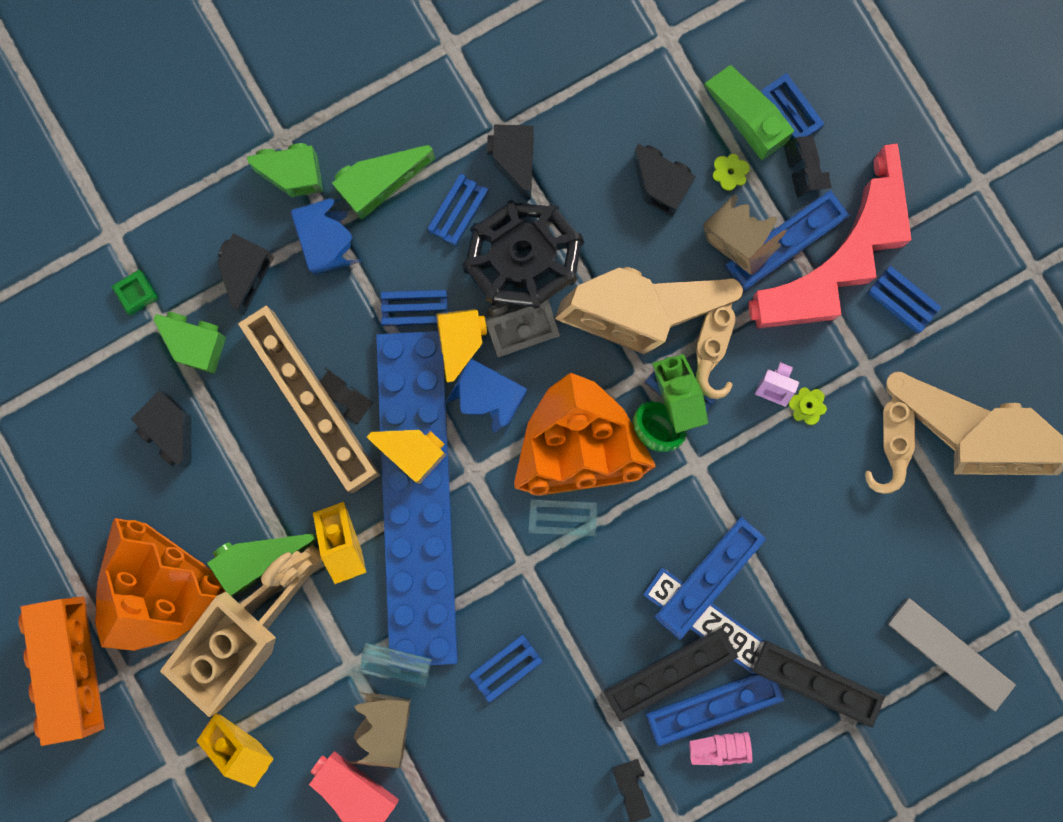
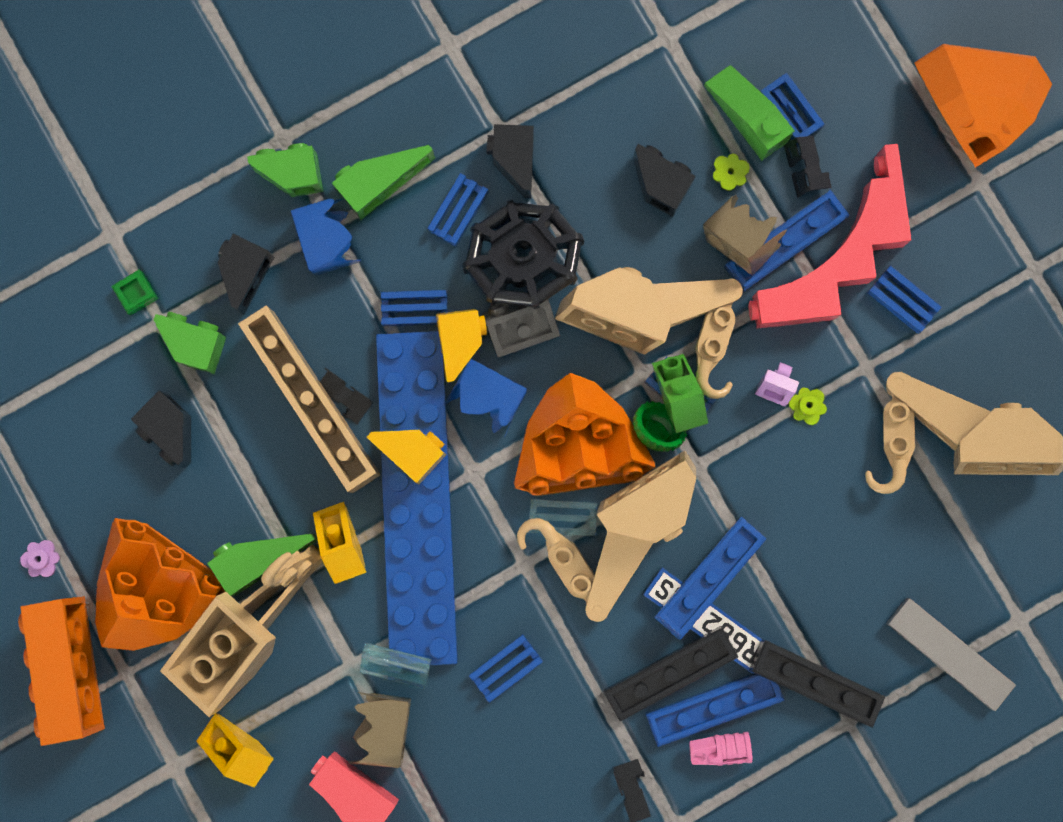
(49, 558): none -> lavender plant
(634, 520): none -> tan slope
(984, 95): none -> orange brick

